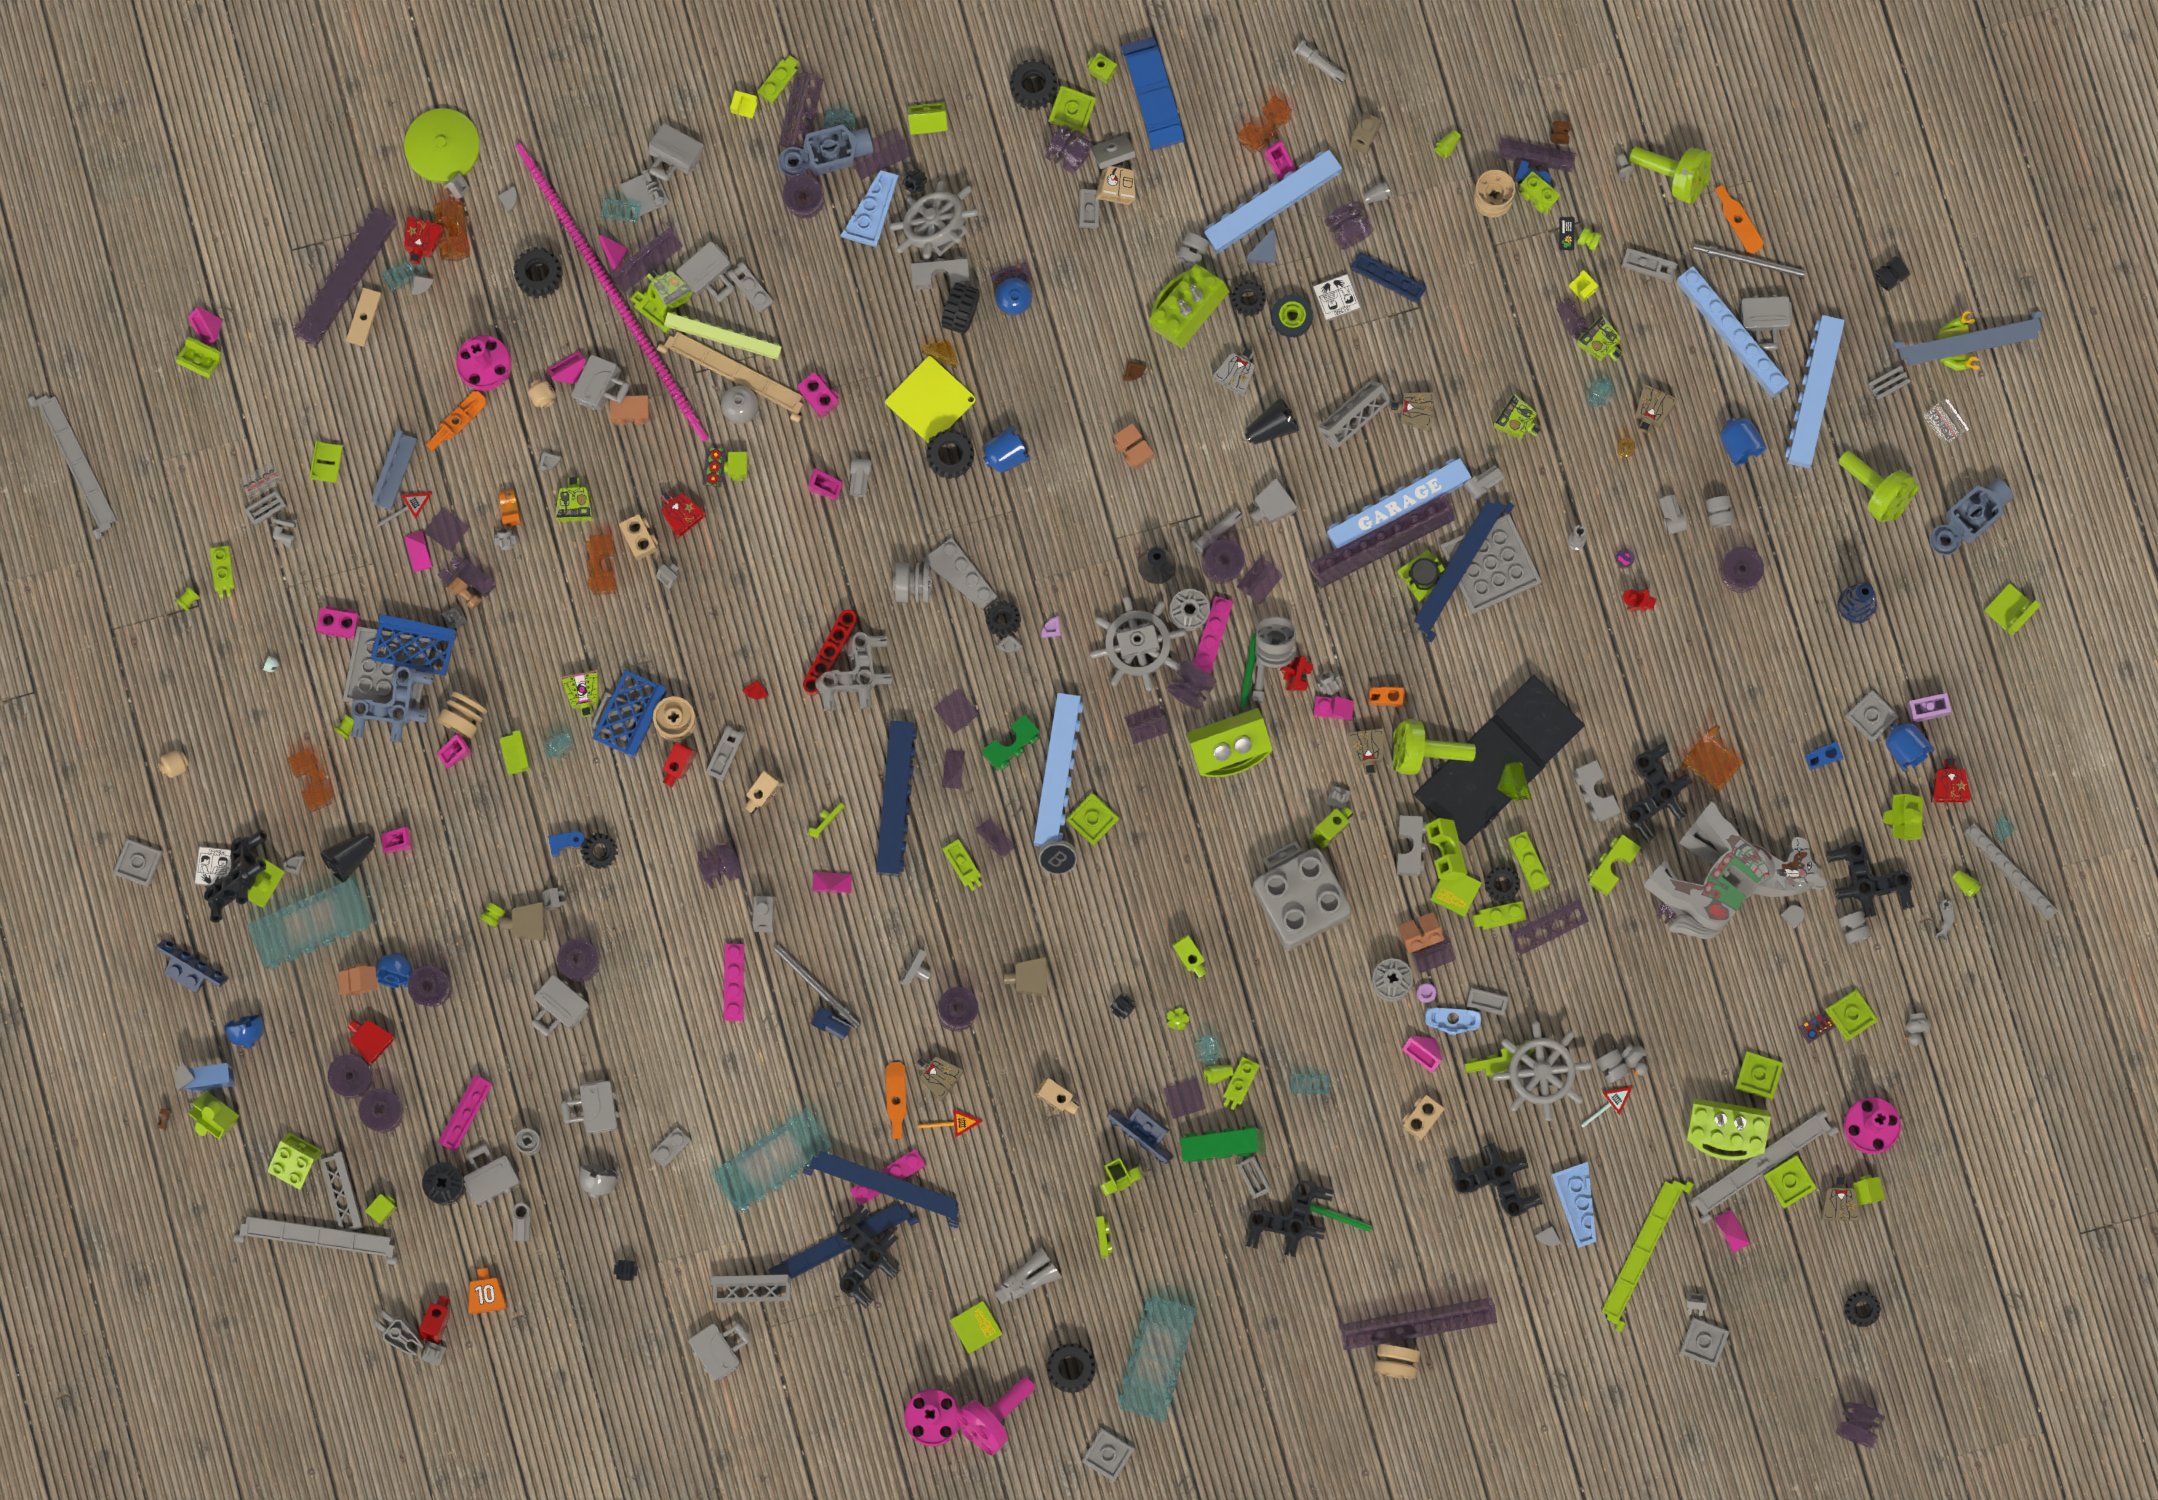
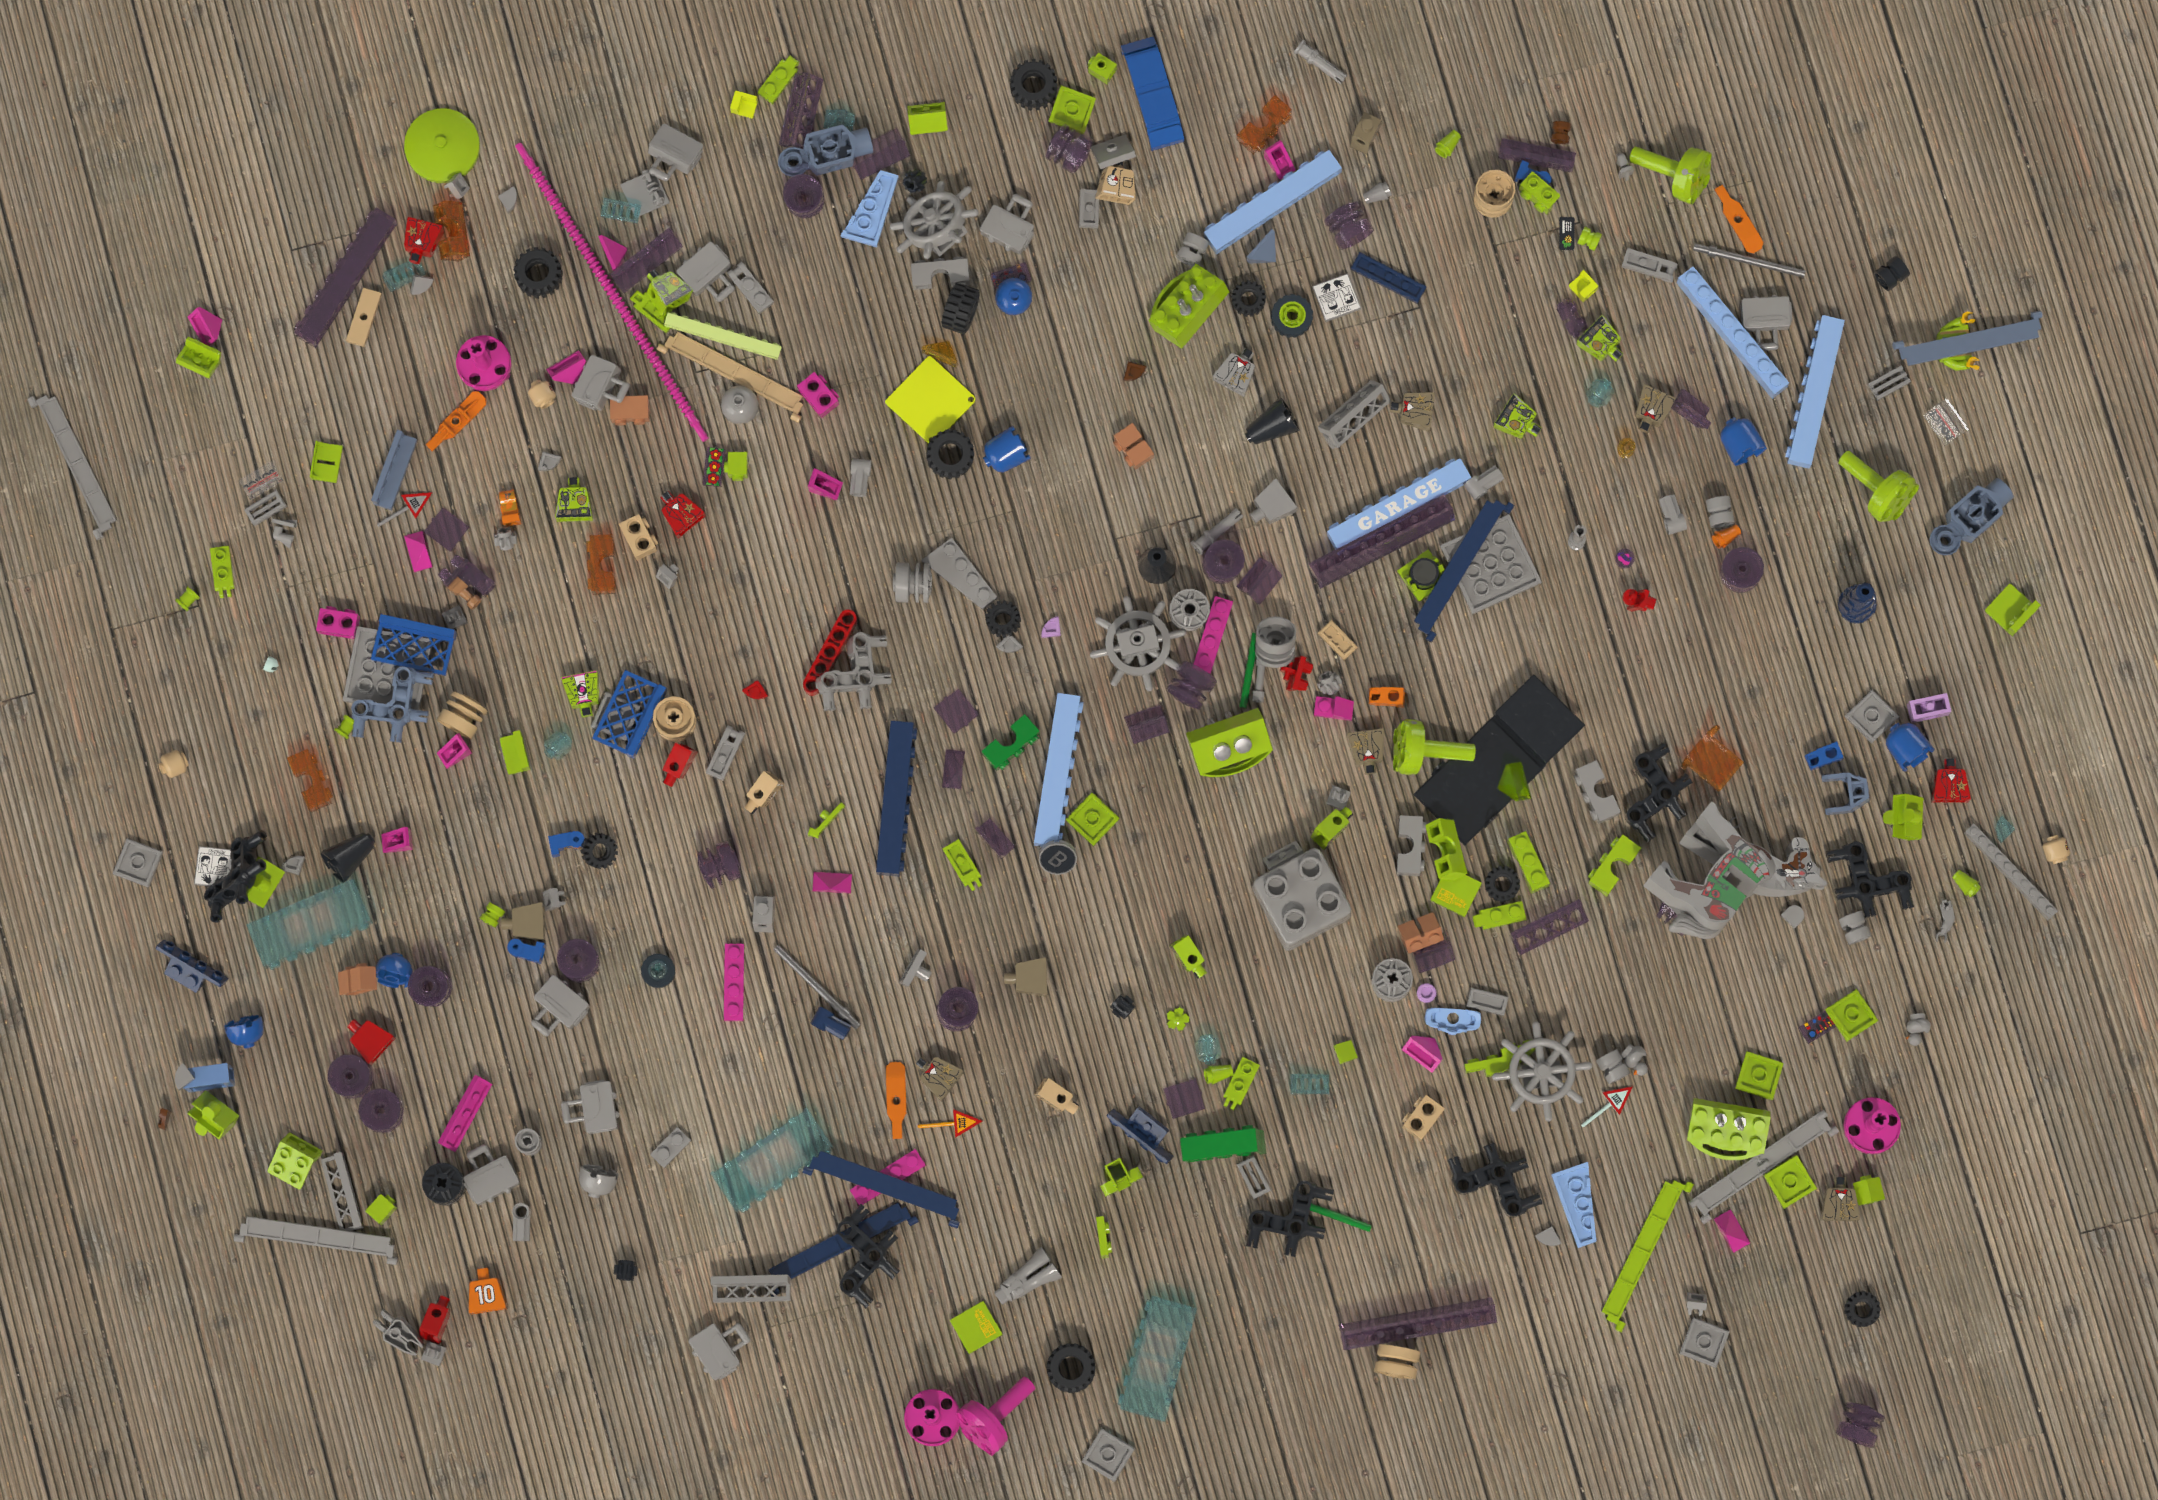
(525, 951): none -> blue leg
(664, 972): none -> black wheel
(1007, 228): none -> light grey piece
(1337, 640): none -> tan plate
(1345, 1052): none -> lime slope
(1691, 409): none -> clear purple panel
(1724, 537): none -> orange cone
(1854, 783): none -> sand blue piece
(2056, 849): none -> tan head

